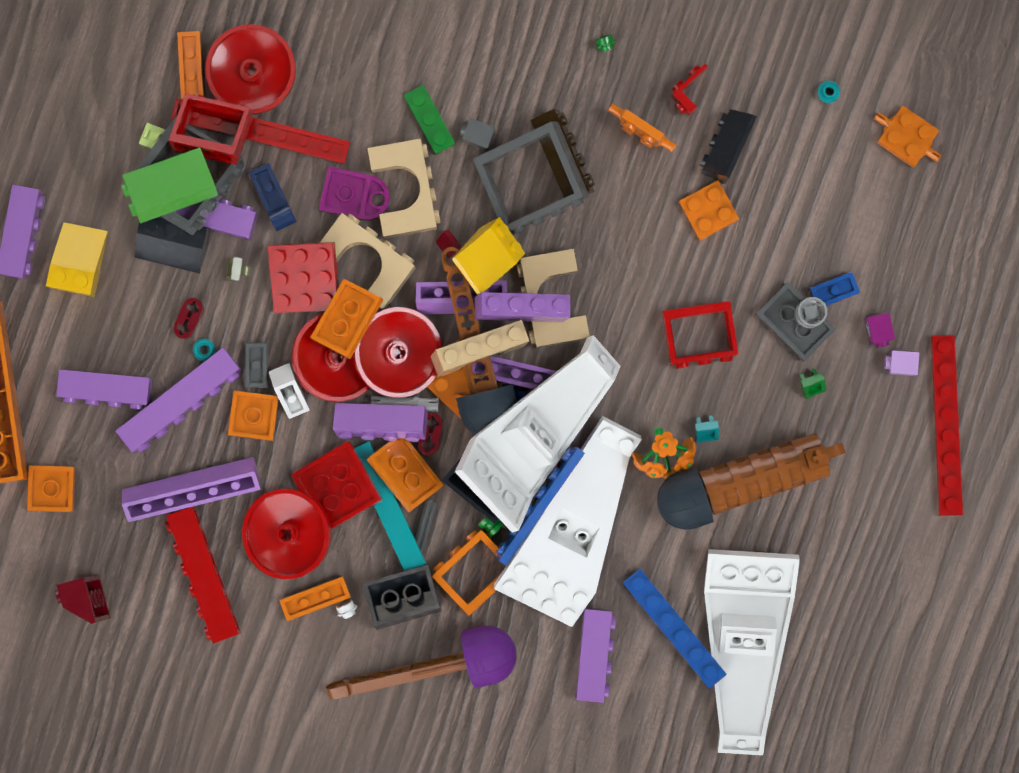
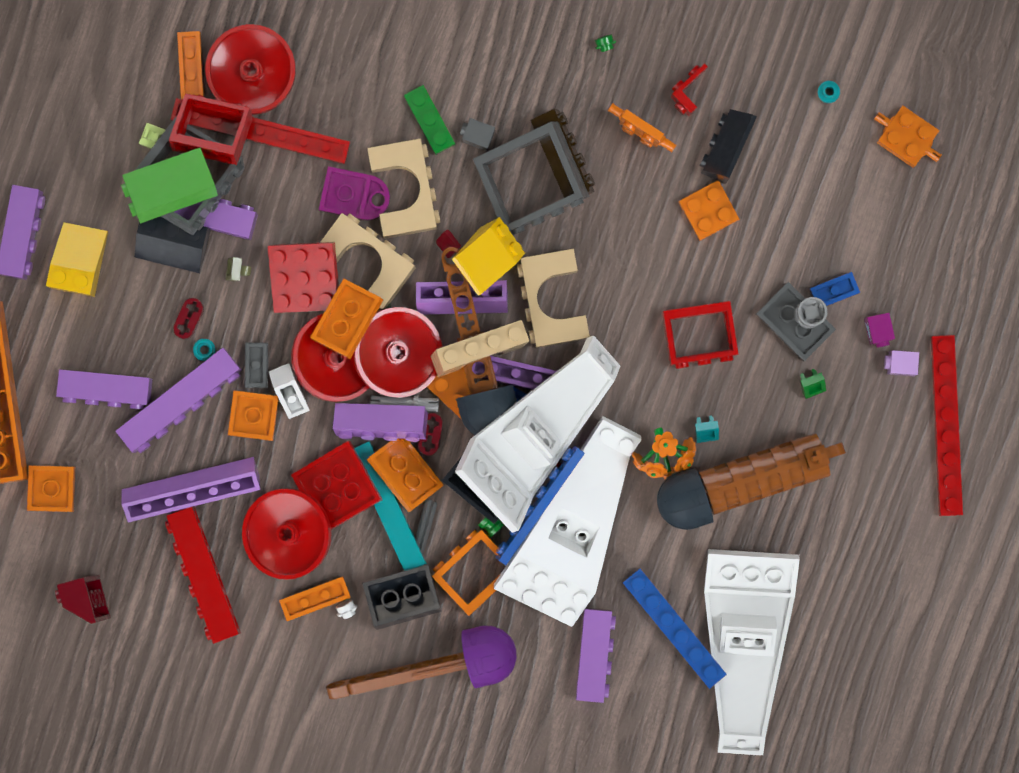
(272, 197): dark blue plate -> none
(522, 307): medium lavender brick -> none

